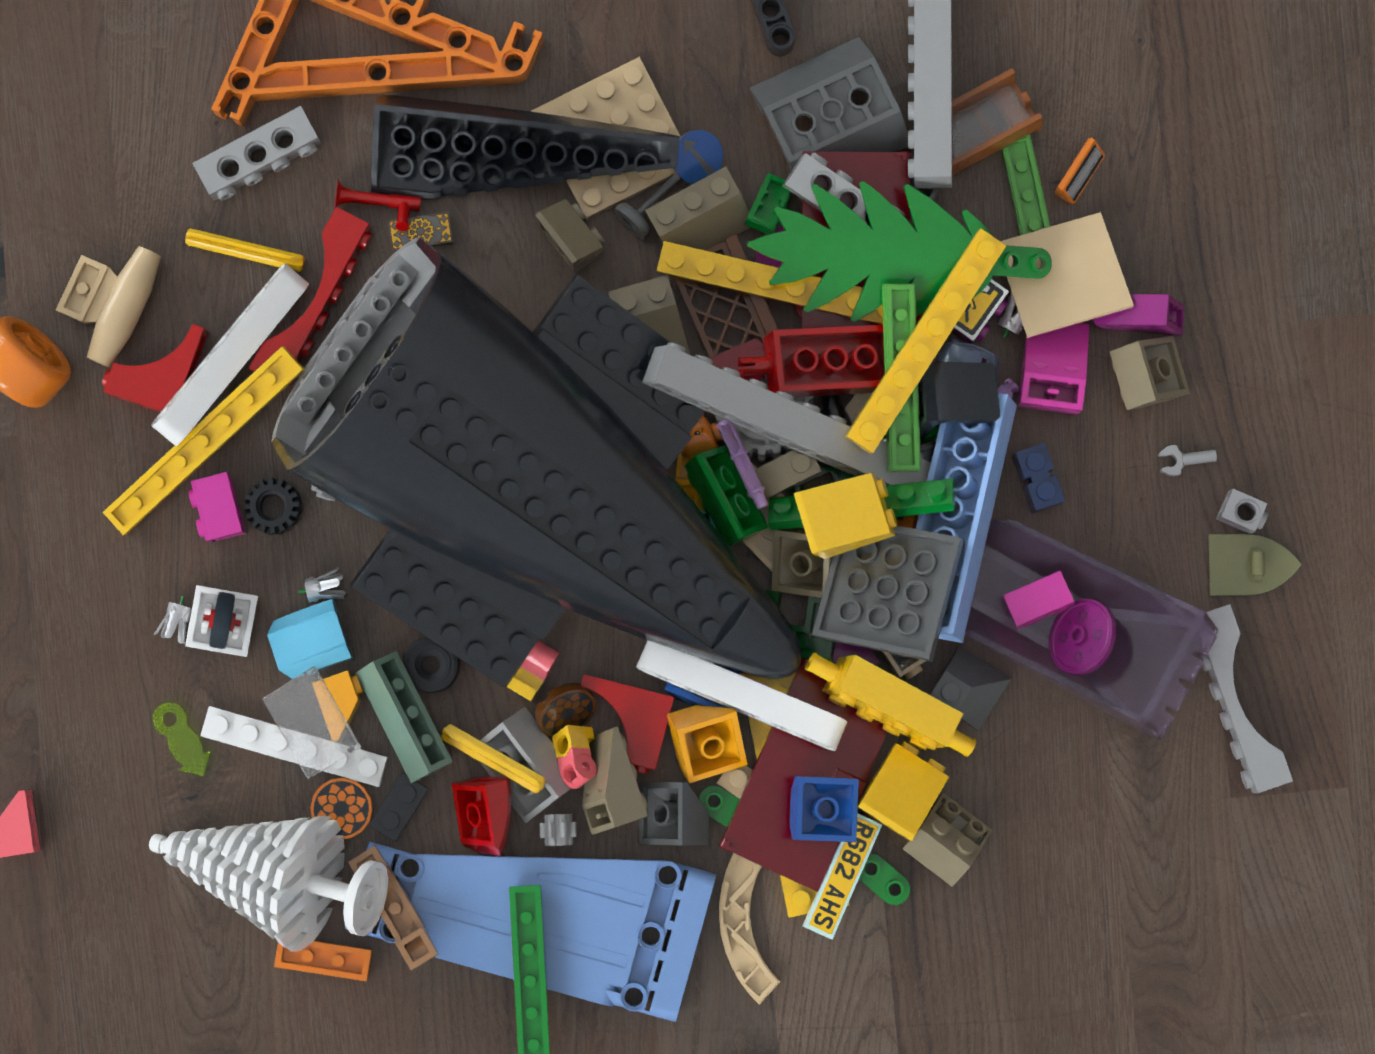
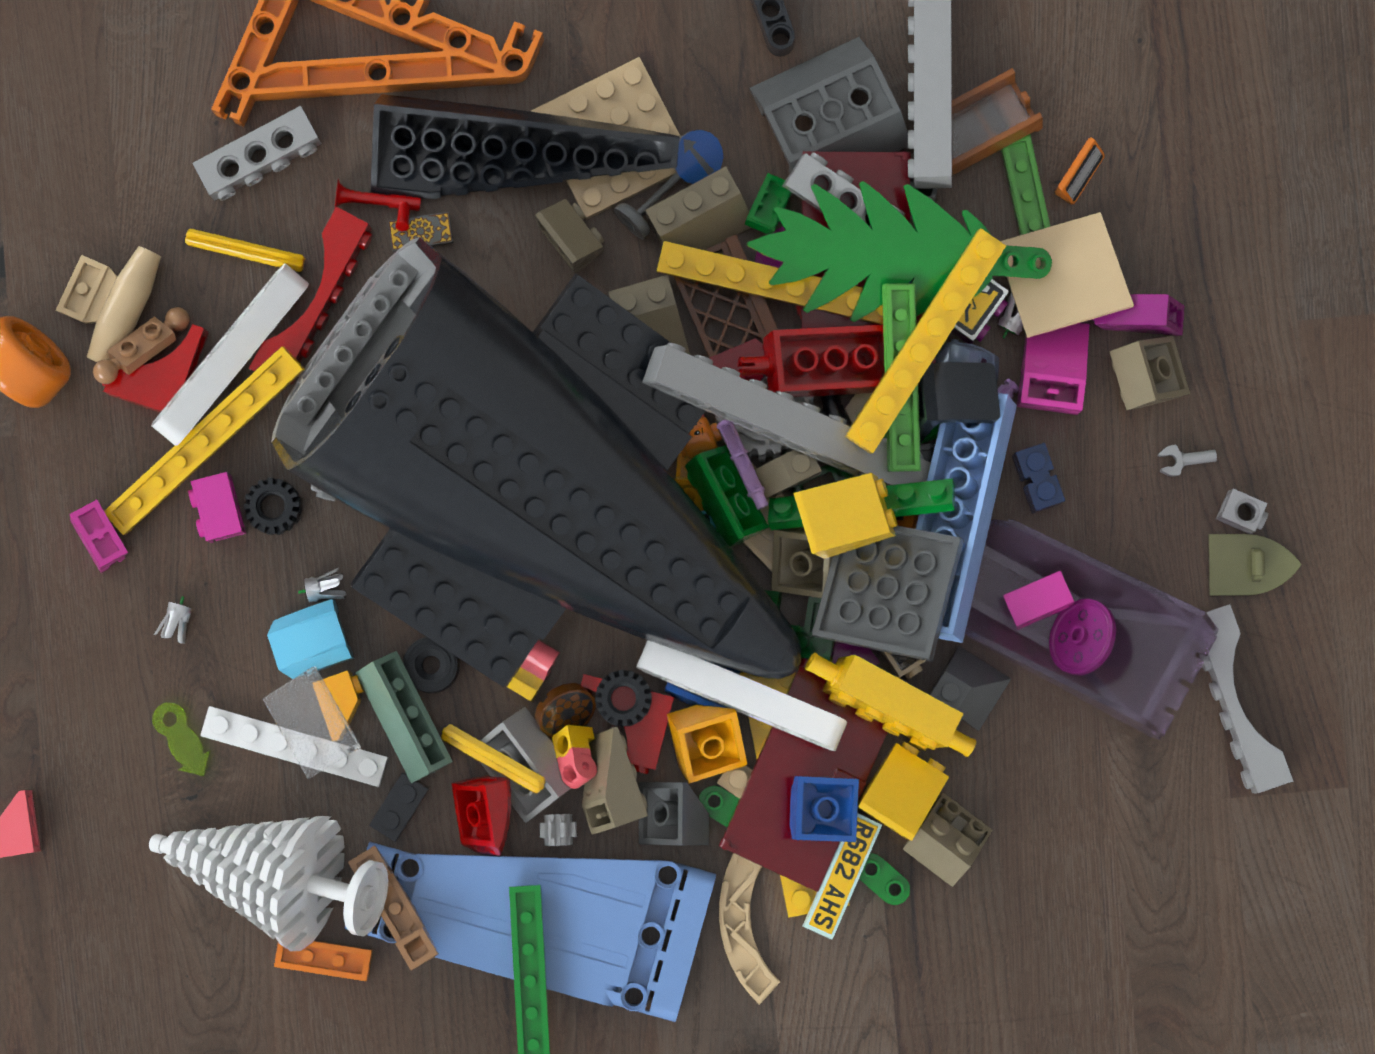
(98, 535): none -> dark pink hinge
(141, 345): none -> medium nougat plate
(221, 621): white plate -> none
(345, 802): tile -> none
(615, 680): none -> black tyre

